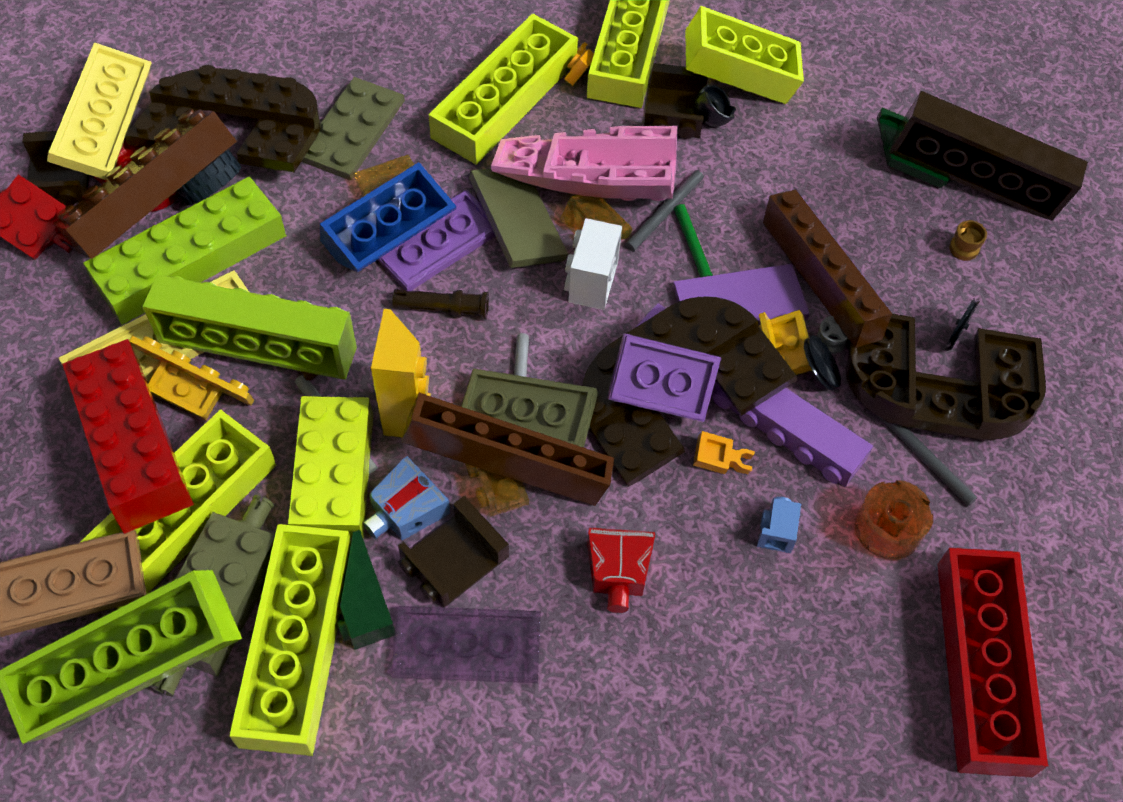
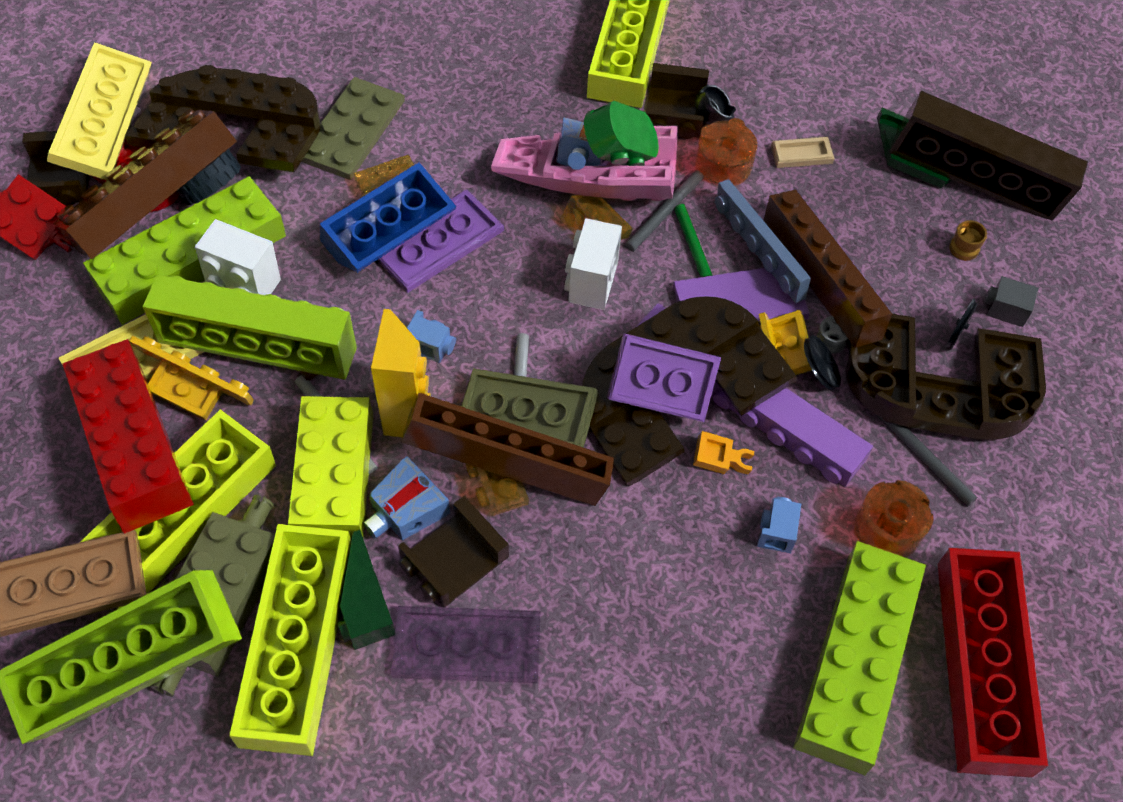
(237, 259): none -> white brick
(433, 337): none -> medium blue brick
(456, 303): dark brown pin -> none
(502, 89): neon yellow brick -> none
(518, 219): olive tile -> none
(574, 147): none -> medium blue torso
(579, 63): light orange plate -> none
(619, 564): red torso -> none
(621, 134): none -> green brick
(726, 151): none -> clear orange brick
(743, 55): neon yellow brick -> none
(762, 241): none -> sand blue plate
(802, 152): none -> tan tile
(860, 659): none -> lime brick
(1011, 301): none -> dark grey brick

